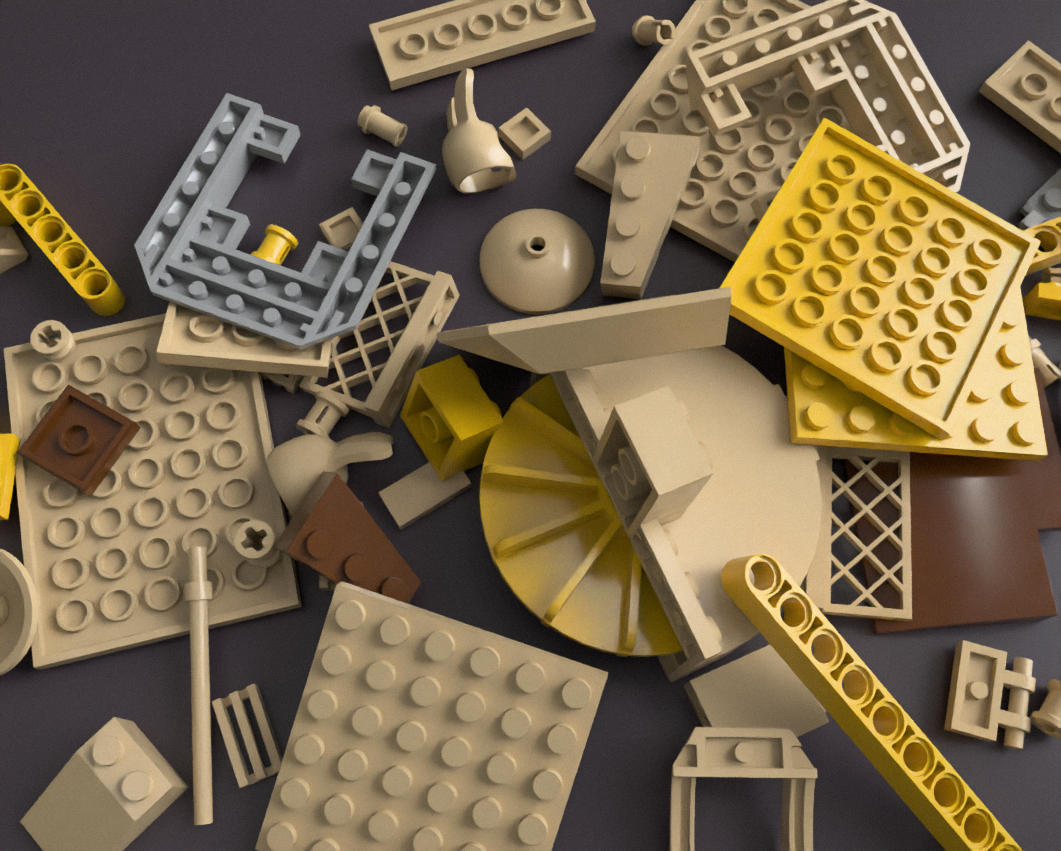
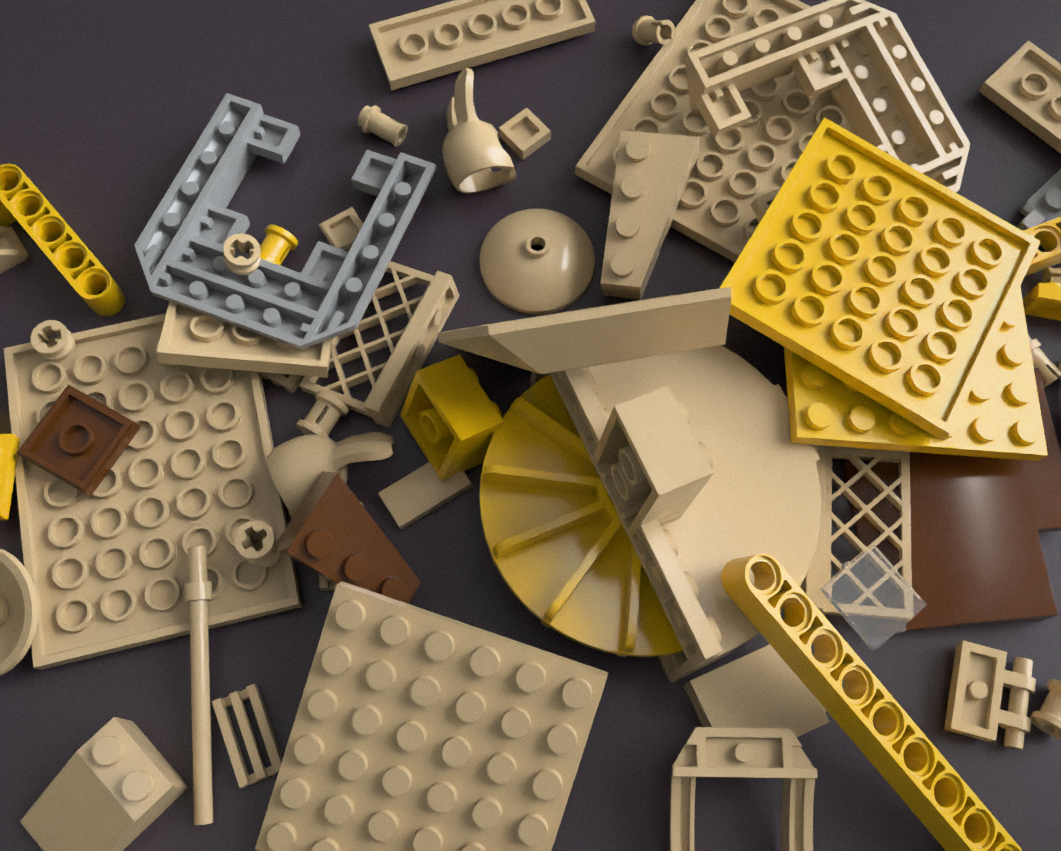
(240, 264): none -> tan bush
(873, 597): none -> clear piece

